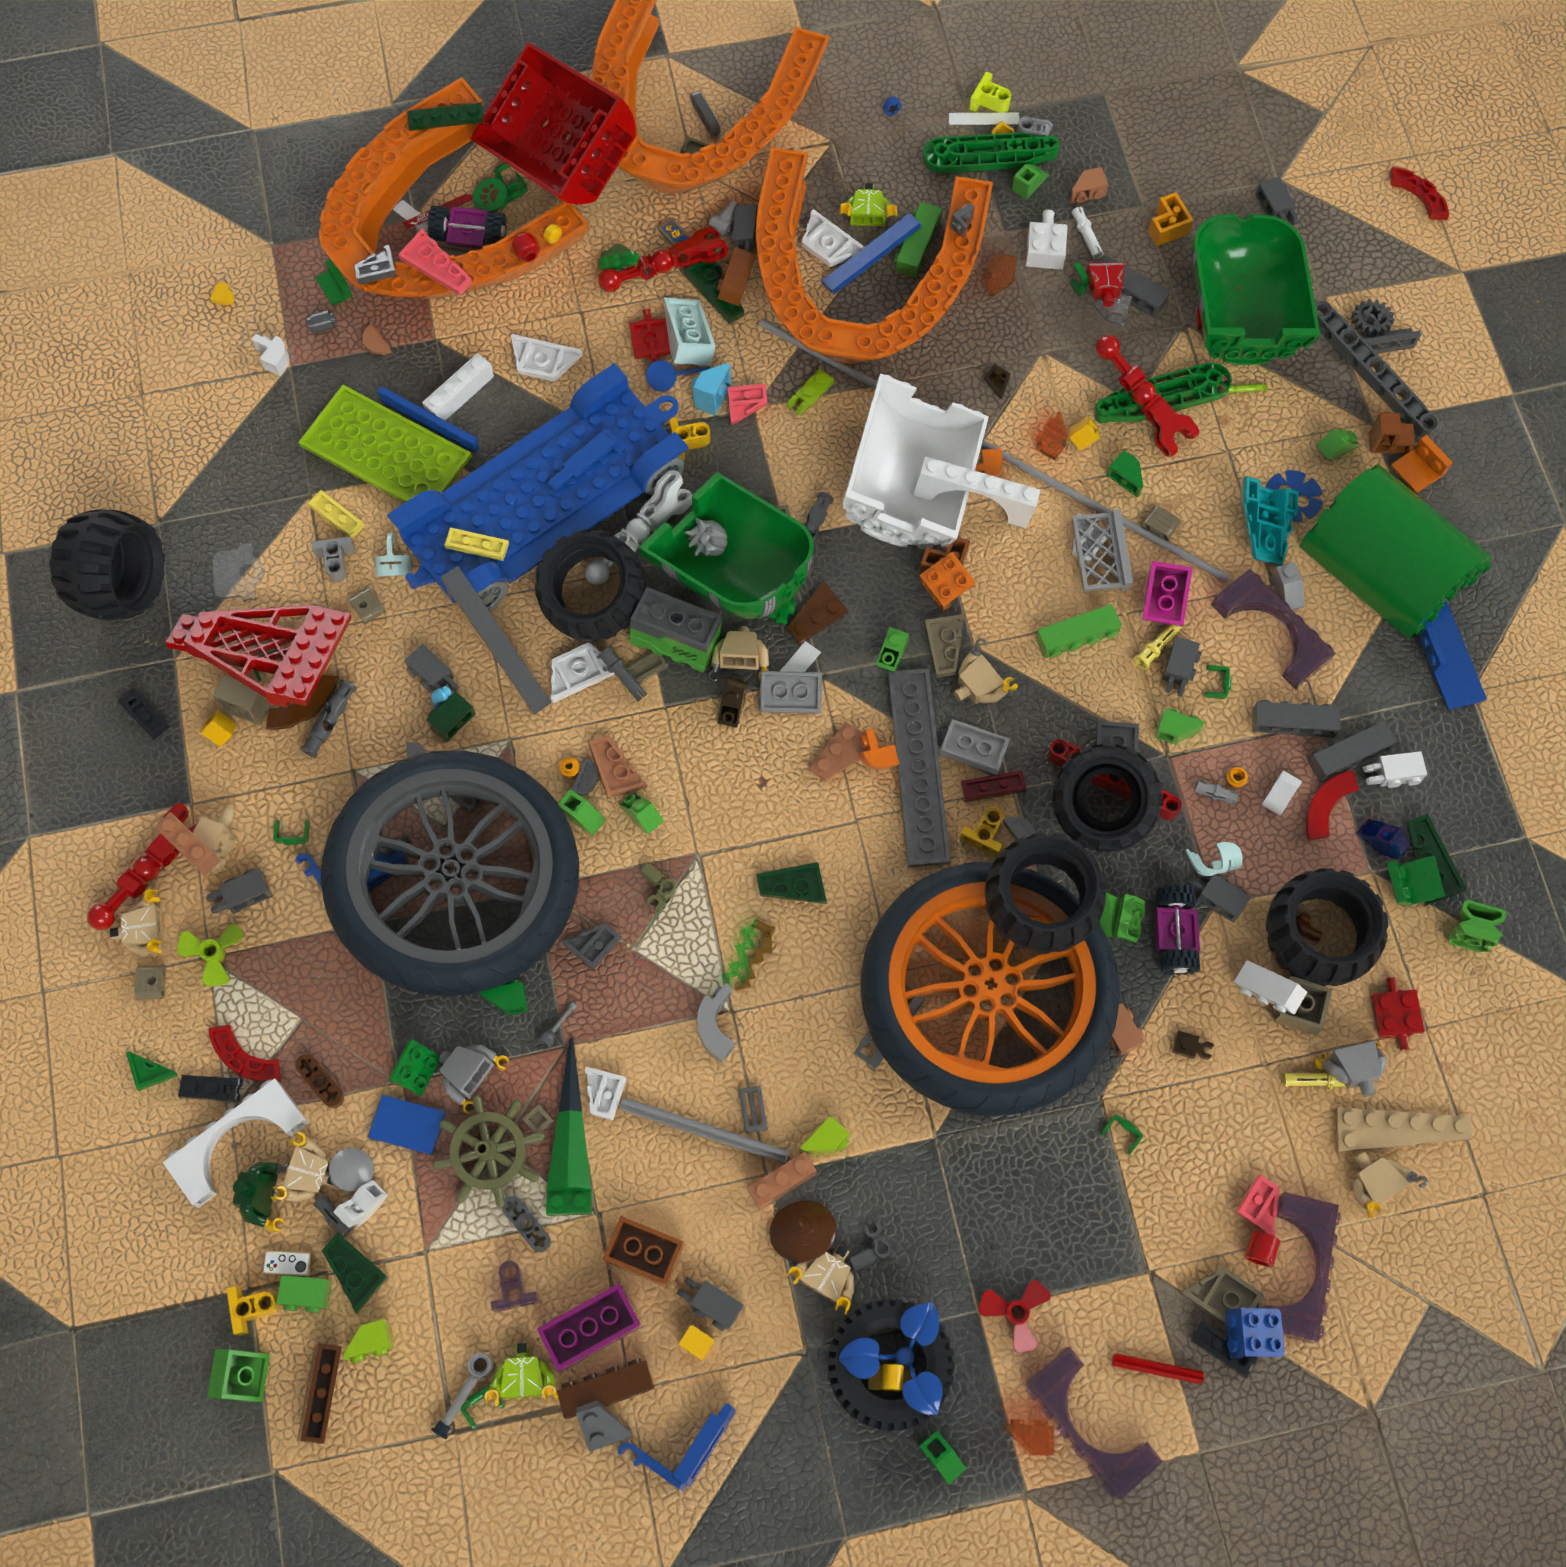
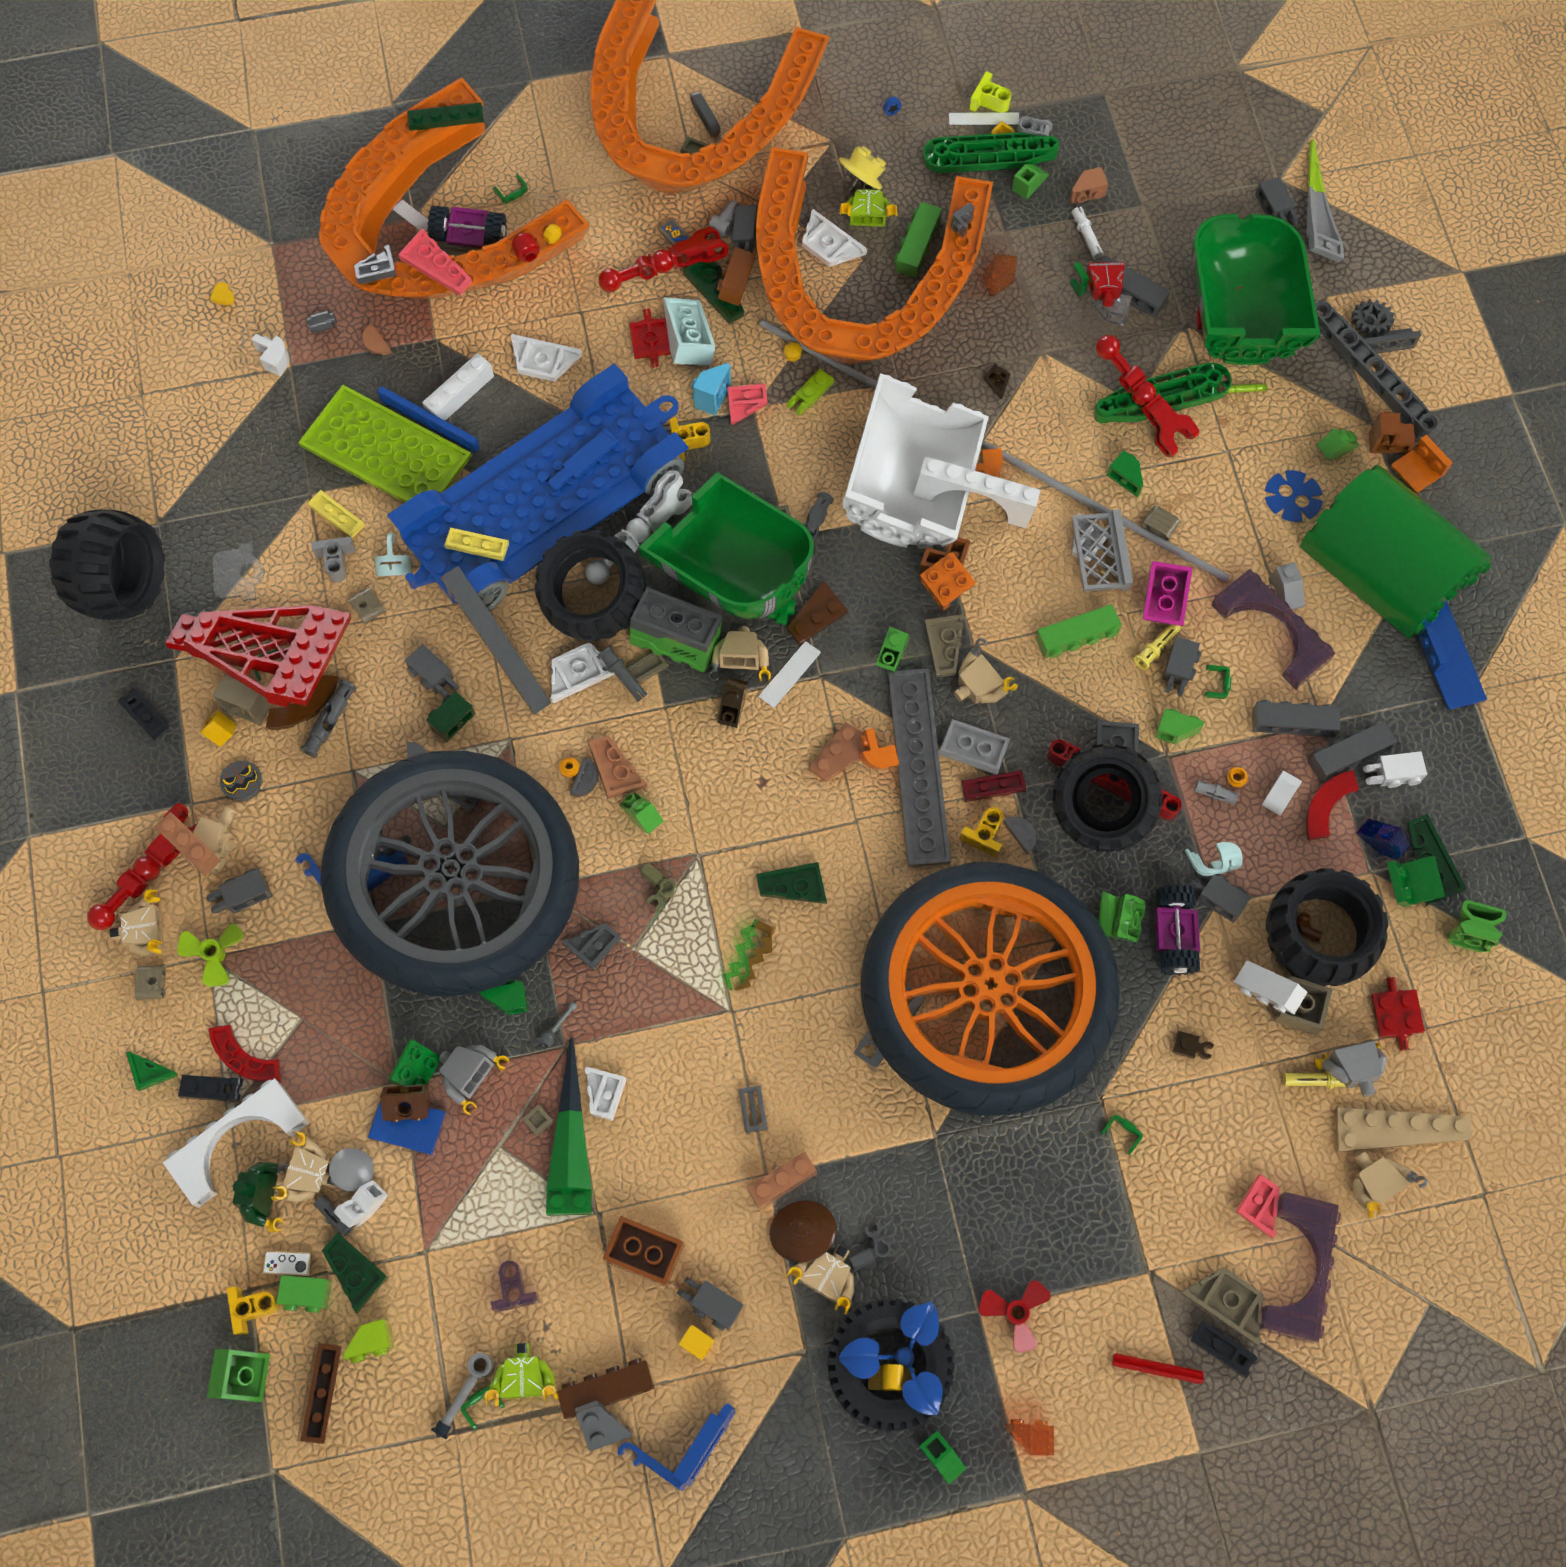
(241, 781): none -> dark grey tile
(291, 840): green piece -> none
(305, 1073): reddish brown beam -> none
(333, 284): green panel -> none
(415, 1095): none -> reddish brown brick
(424, 216): red sticker -> none
(440, 695): medium azure arm -> none
(488, 1151): olive piece -> none
(491, 195): green tile -> none
(501, 168): green piece -> none
(541, 1233): dark grey beam -> none
(549, 90): red slope -> none
(581, 812): bright green slope -> none
(589, 1328): magenta brick -> none
(617, 258): green rock -> none
(662, 375): blue piece -> none
(704, 1130): light grey axle -> none
(708, 538): light grey hair -> none
(712, 1038): light grey arch -> none
(790, 692): light grey tile -> none
(792, 351): none -> yellow tile
(827, 1139): lime slope -> none
(864, 168): none -> light yellow piece
(871, 253): blue tile -> none
(1046, 243): white brick -> none
(1054, 437): clear orange slope -> none
(1063, 855): black tyre -> none
(1084, 433): yellow panel -> none
(1118, 1471): clear purple arch -> none
(1126, 1034): nougat slope -> none
(1172, 220): light orange brick -> none
(1254, 1332): blue bracket -> none
(1262, 1249): red piece -> none
(1268, 519): teal wedge -> none
(1321, 228): none -> light grey plate
(1423, 189): red tile -> none

